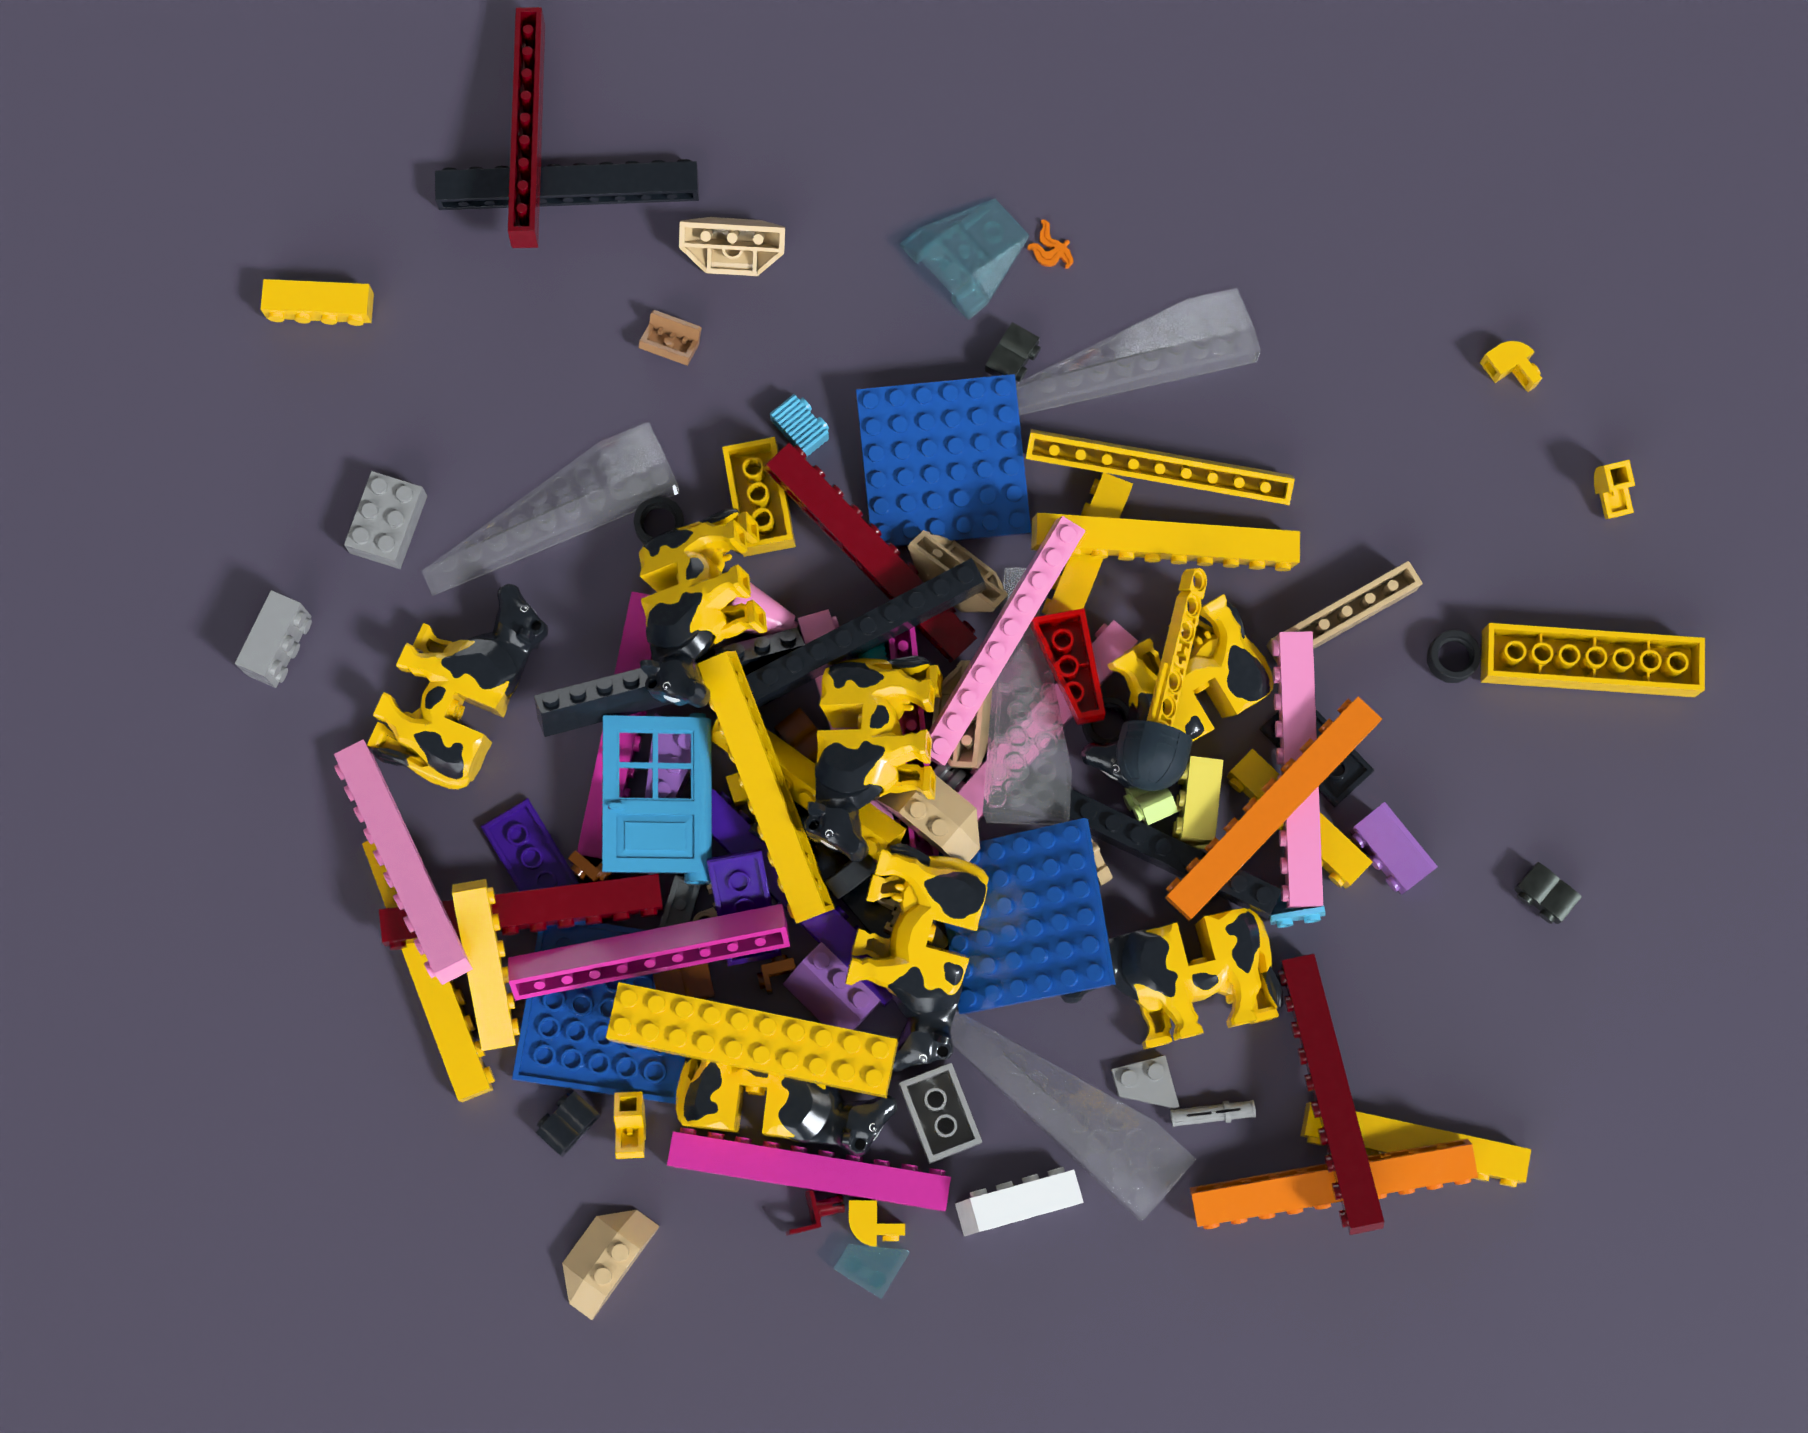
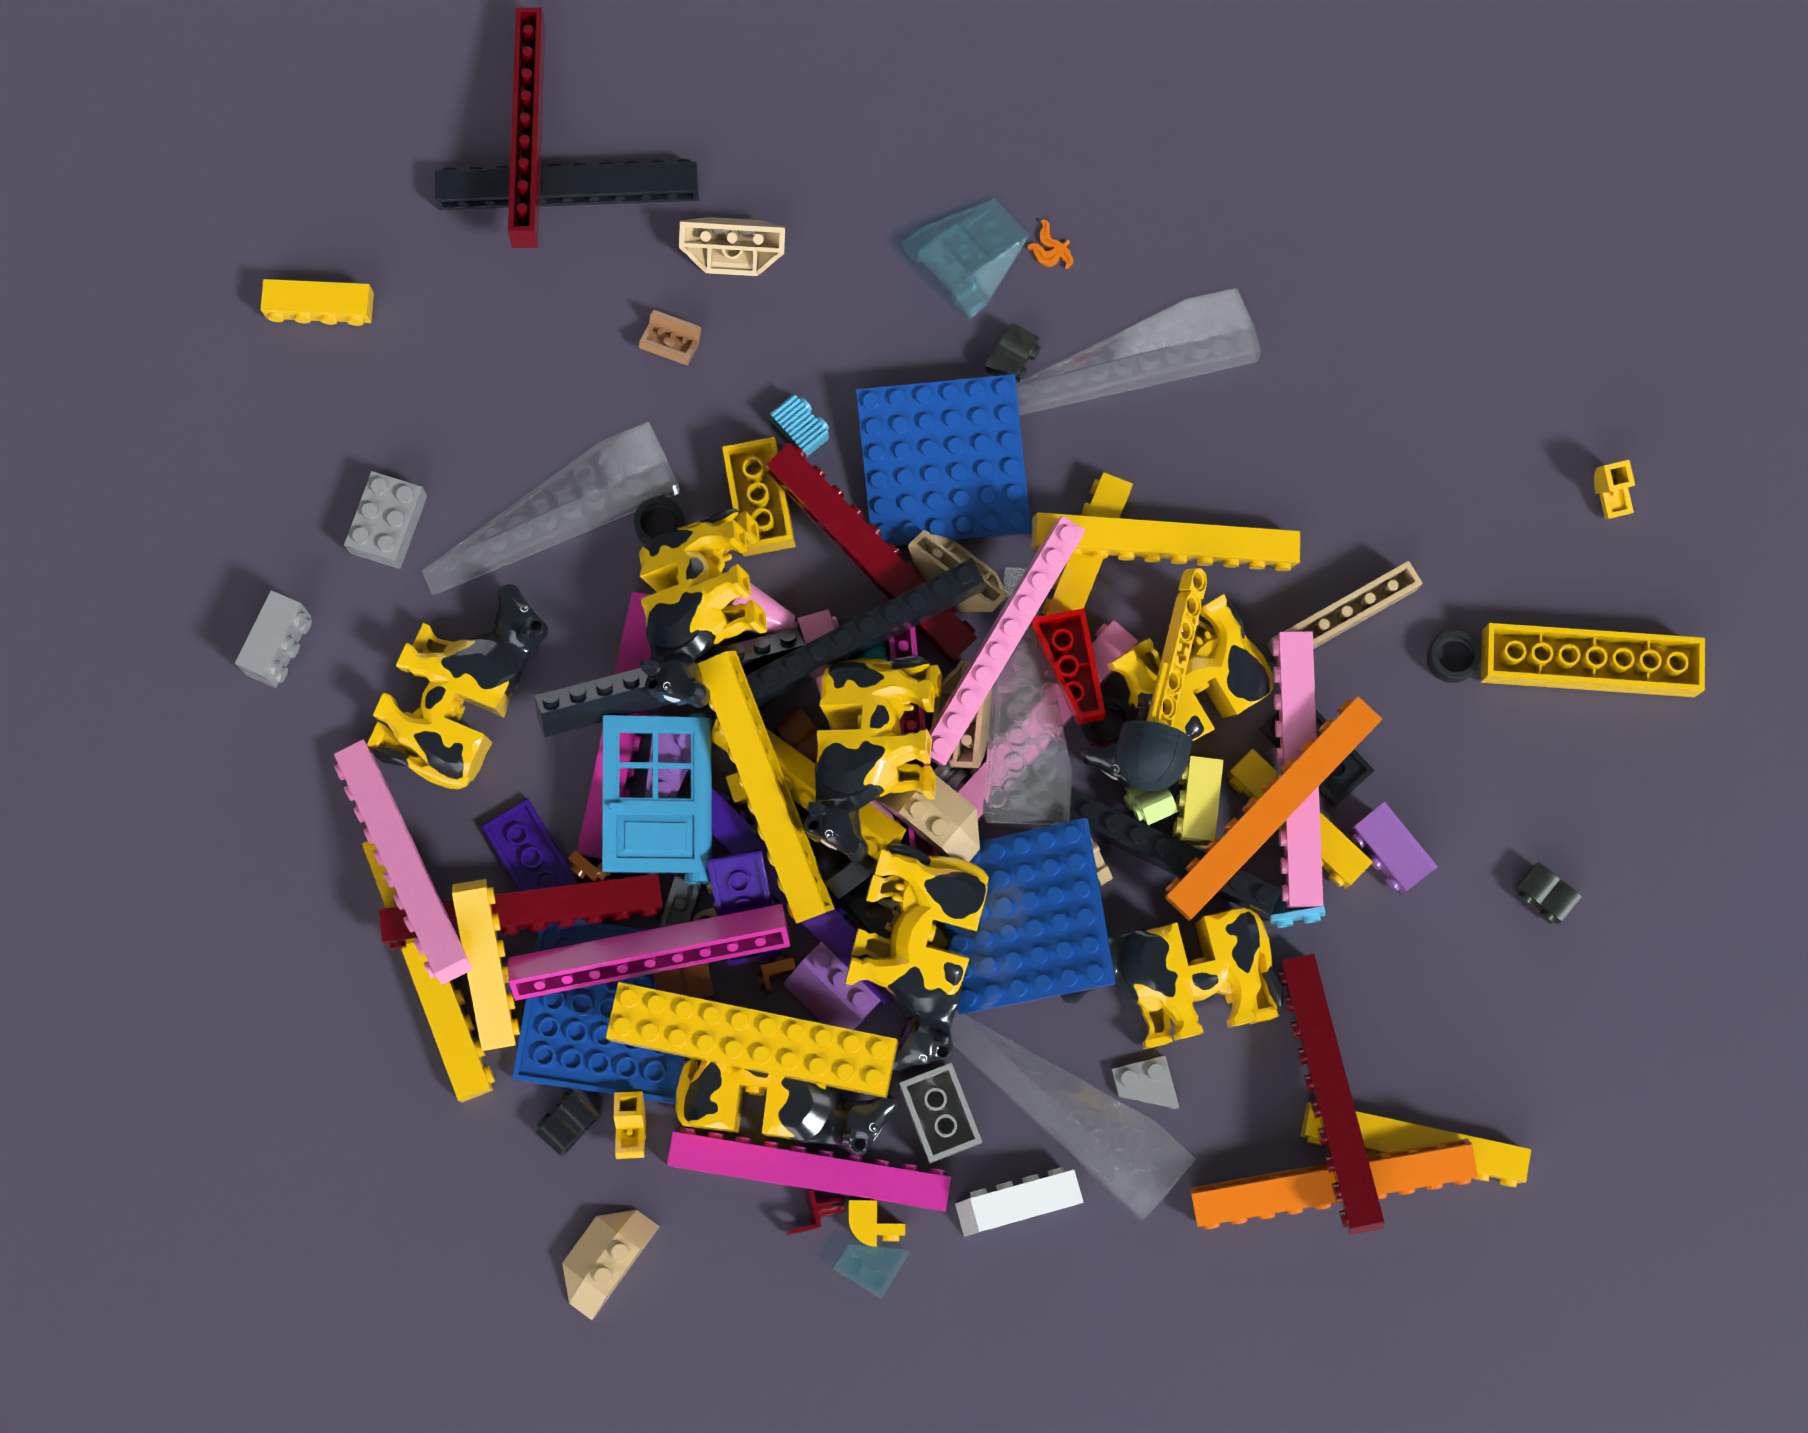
(1160, 467): yellow brick -> none
(1245, 1108): light grey pin -> none
(1514, 358): yellow brick -> none

